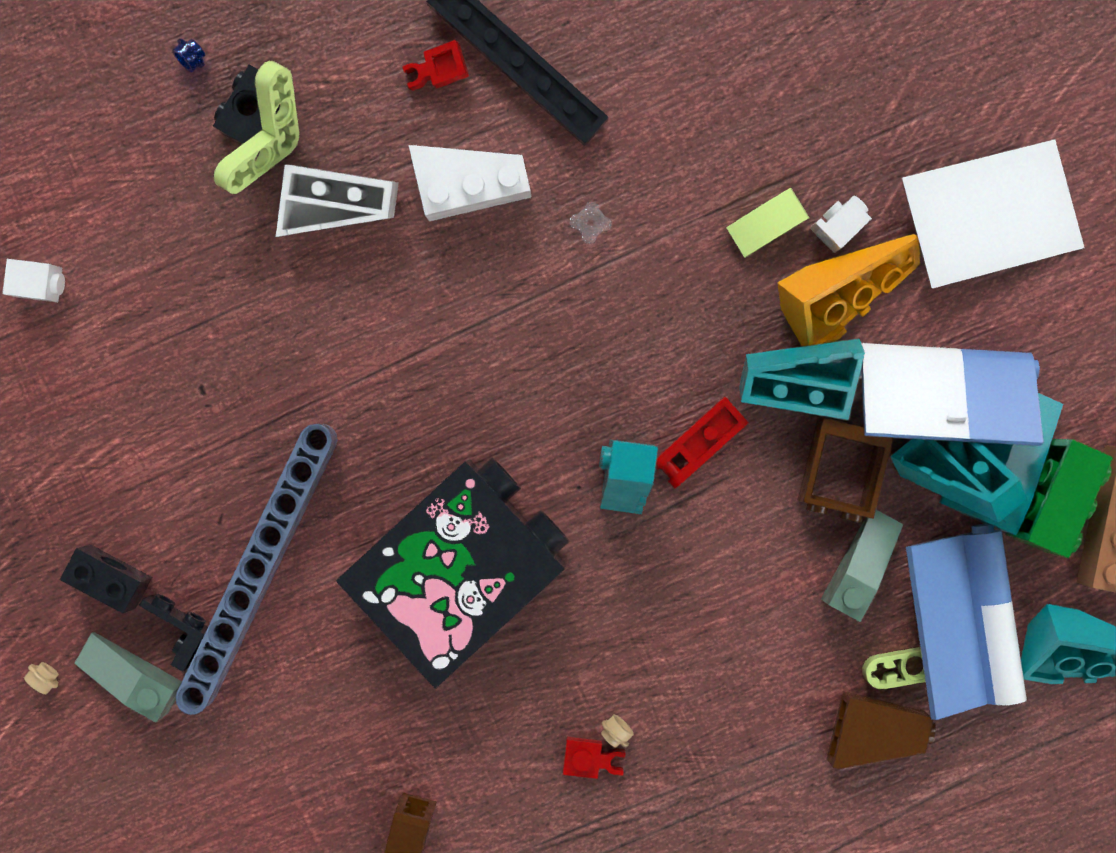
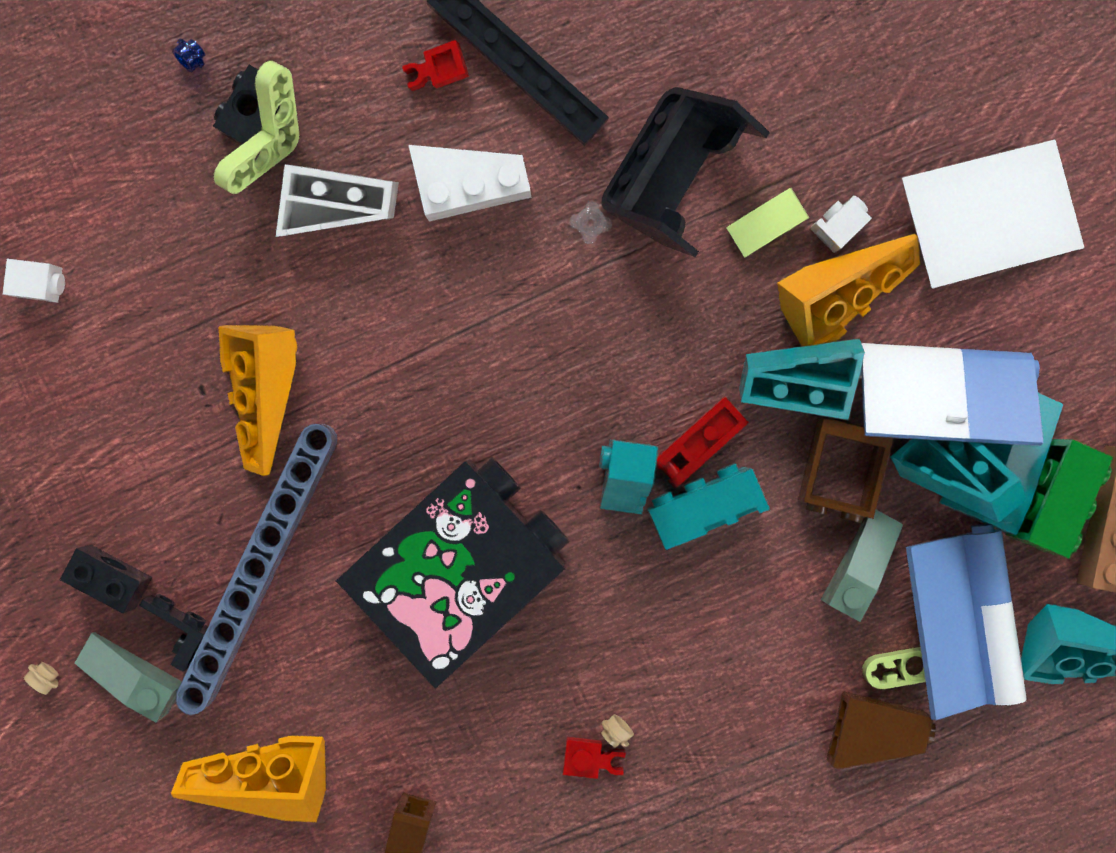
(261, 376): none -> light orange wedge
(268, 781): none -> light orange wedge
(668, 157): none -> black windscreen
(706, 505): none -> teal wedge

